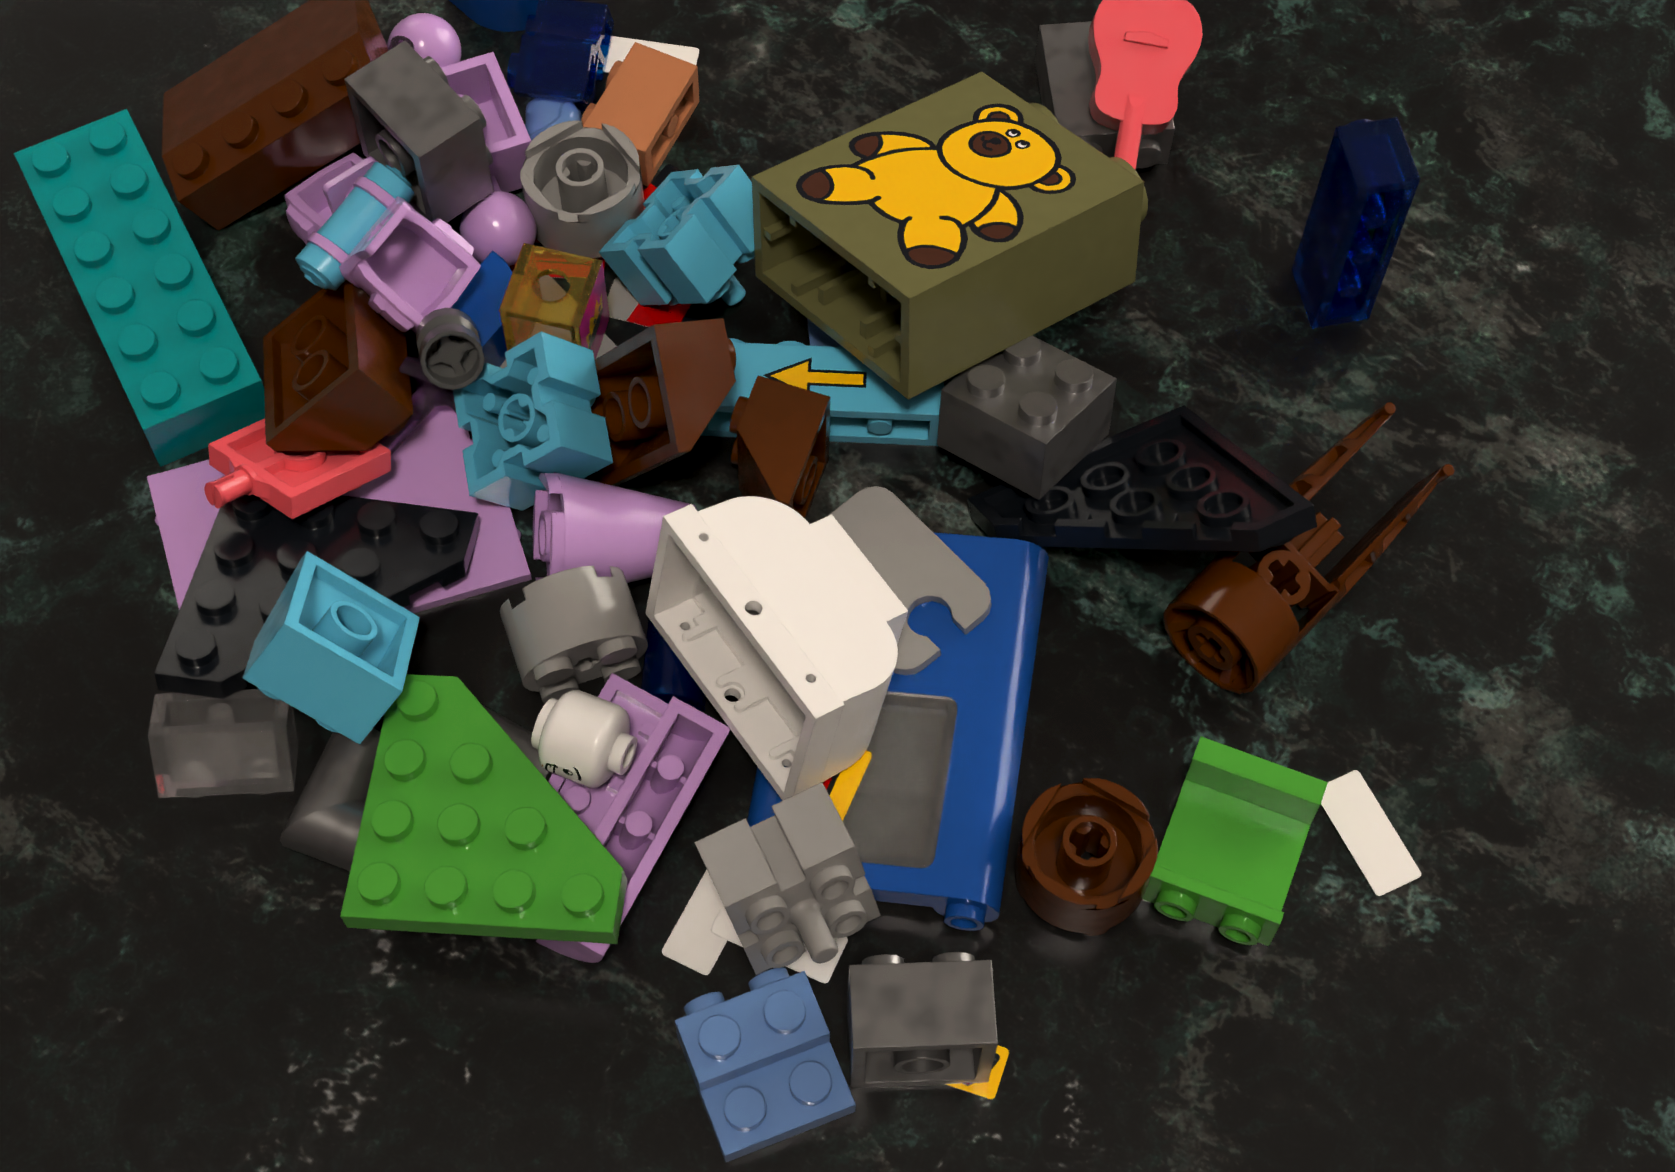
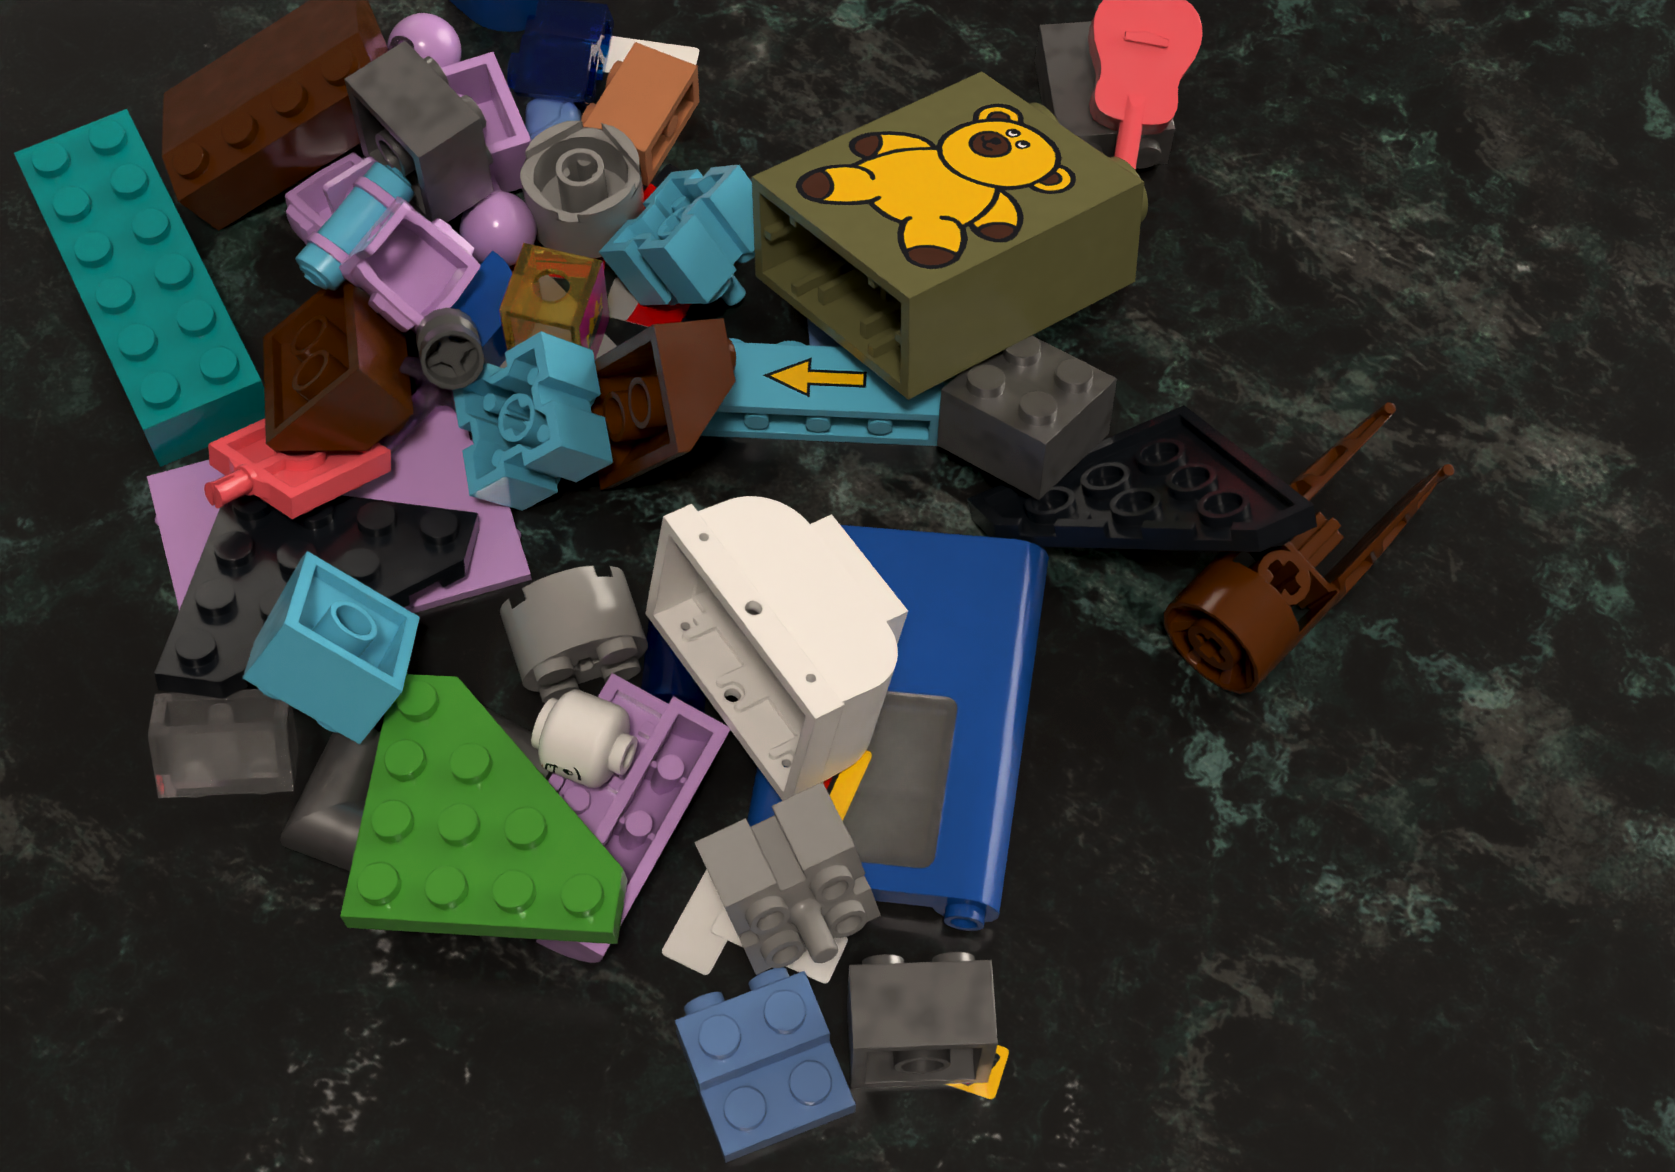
(597, 526): lavender cone -> none
(781, 442): reddish brown slope -> none
(914, 567): light grey piece -> none
(1077, 891): reddish brown brick -> none
(1234, 843): bright green panel -> none
(1355, 221): clear blue brick -> none
(1368, 834): white sticker -> none

